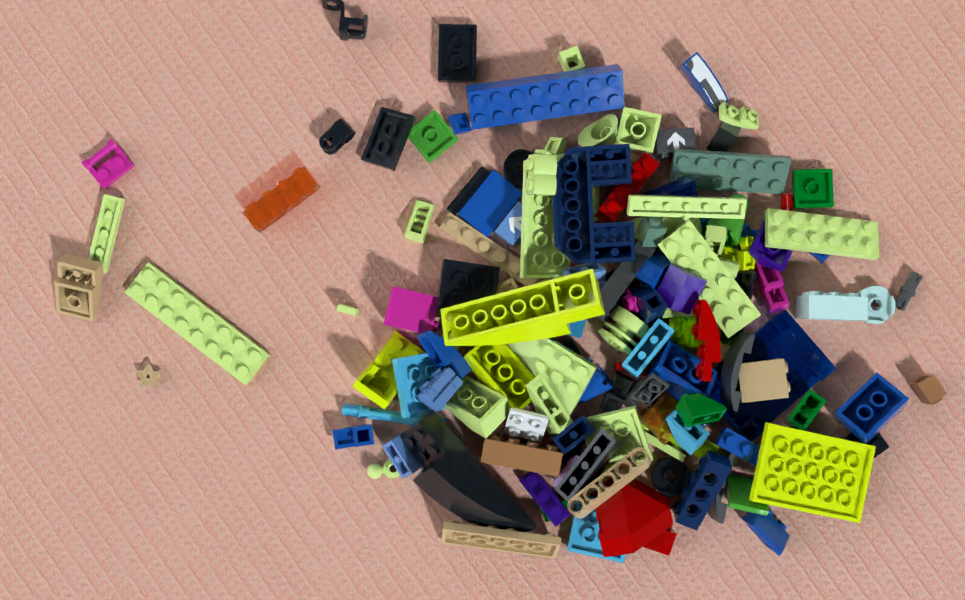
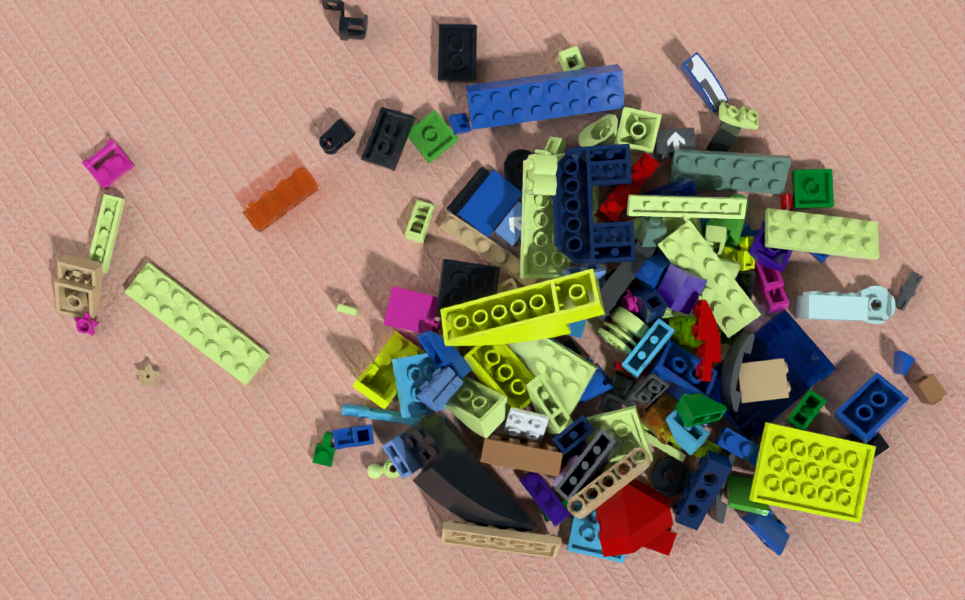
(80, 325): none -> dark pink plate
(324, 452): none -> green plate
(902, 362): none -> blue slope

